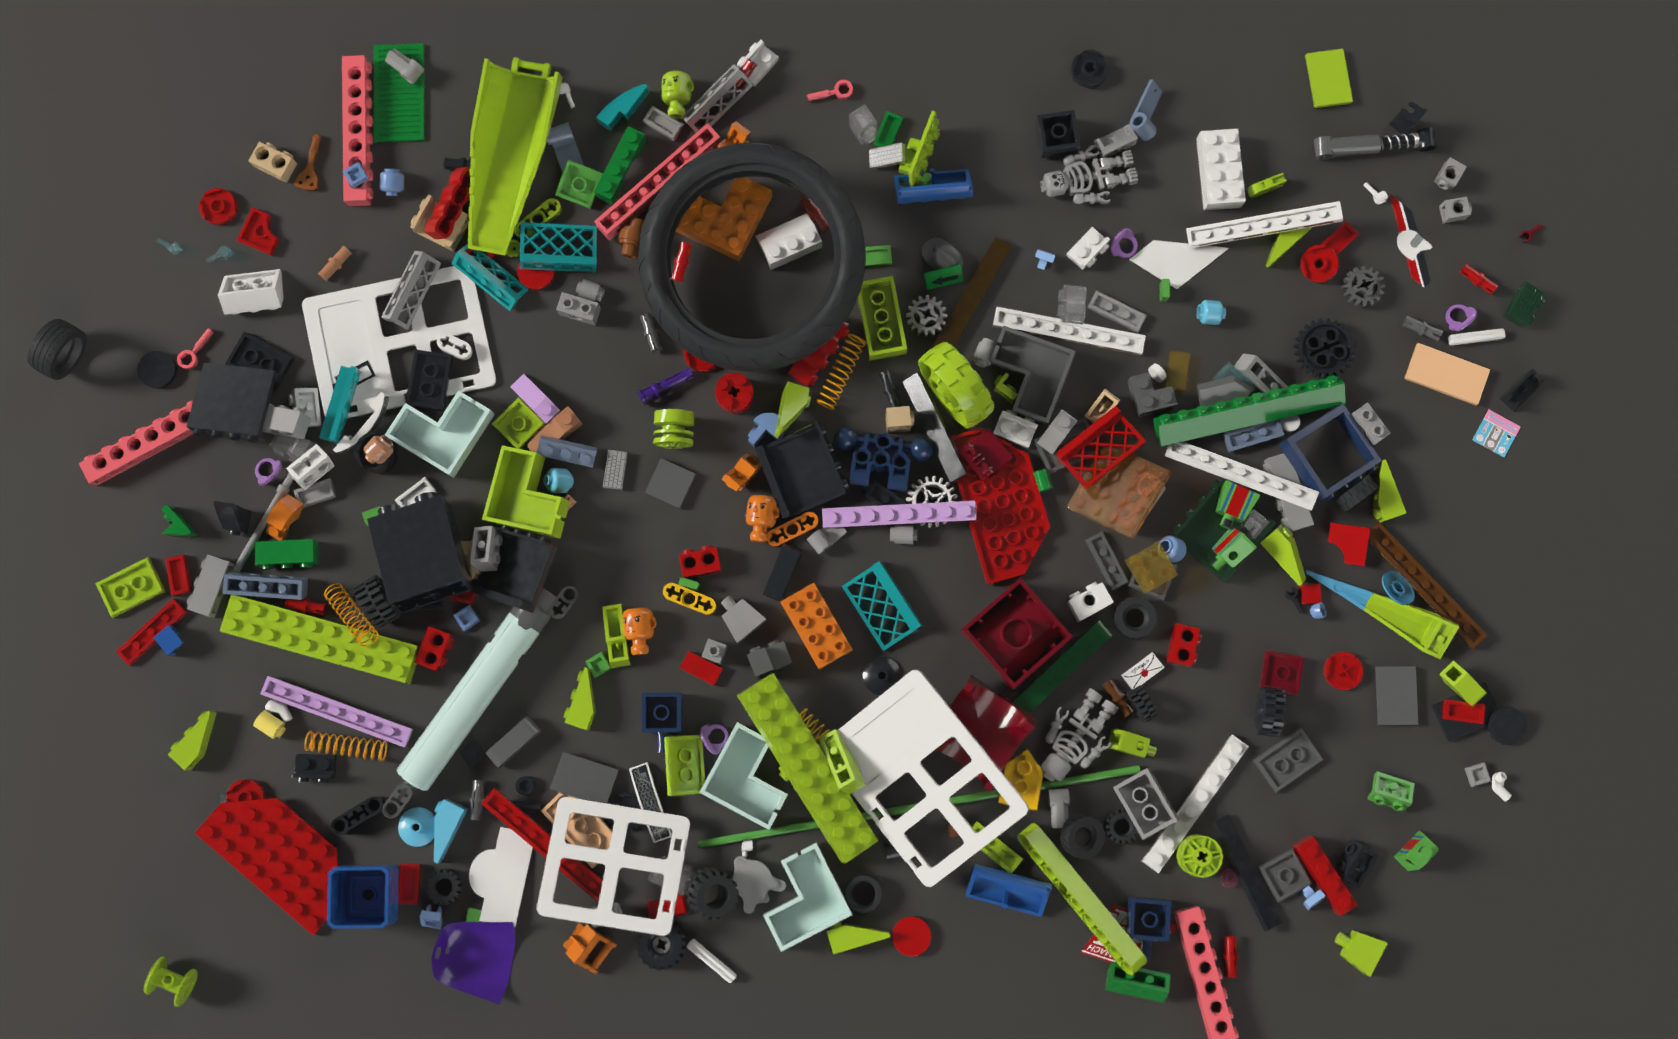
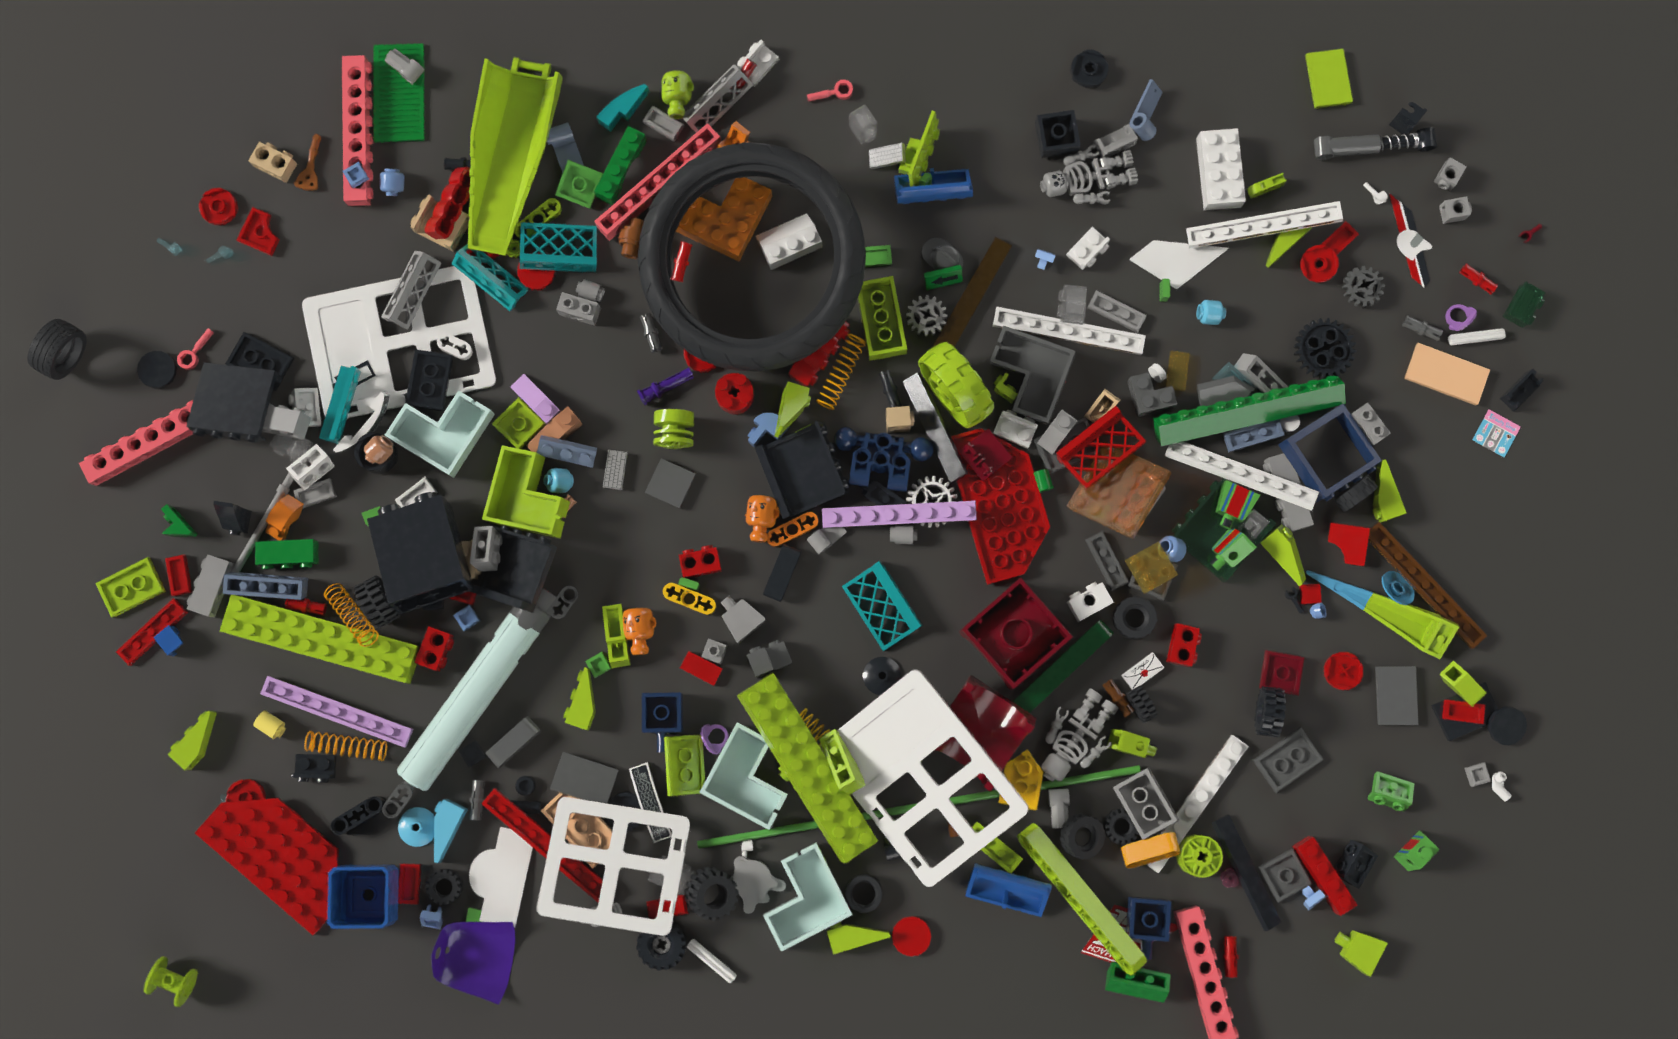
(251, 292): white slope -> none
(263, 480): medium lavender piece -> none
(279, 707): white arm -> none
(334, 263): nougat pin -> none
(565, 89): white hand -> none
(583, 942): orange piece -> none
(742, 472): orange brick -> none
(815, 213): clear red pin -> none
(816, 626): orange brick -> none
(888, 130): green tile -> none
(984, 352): light grey brick -> none
(1115, 247): medium lavender piece -> none
(1150, 850): none -> light orange beam

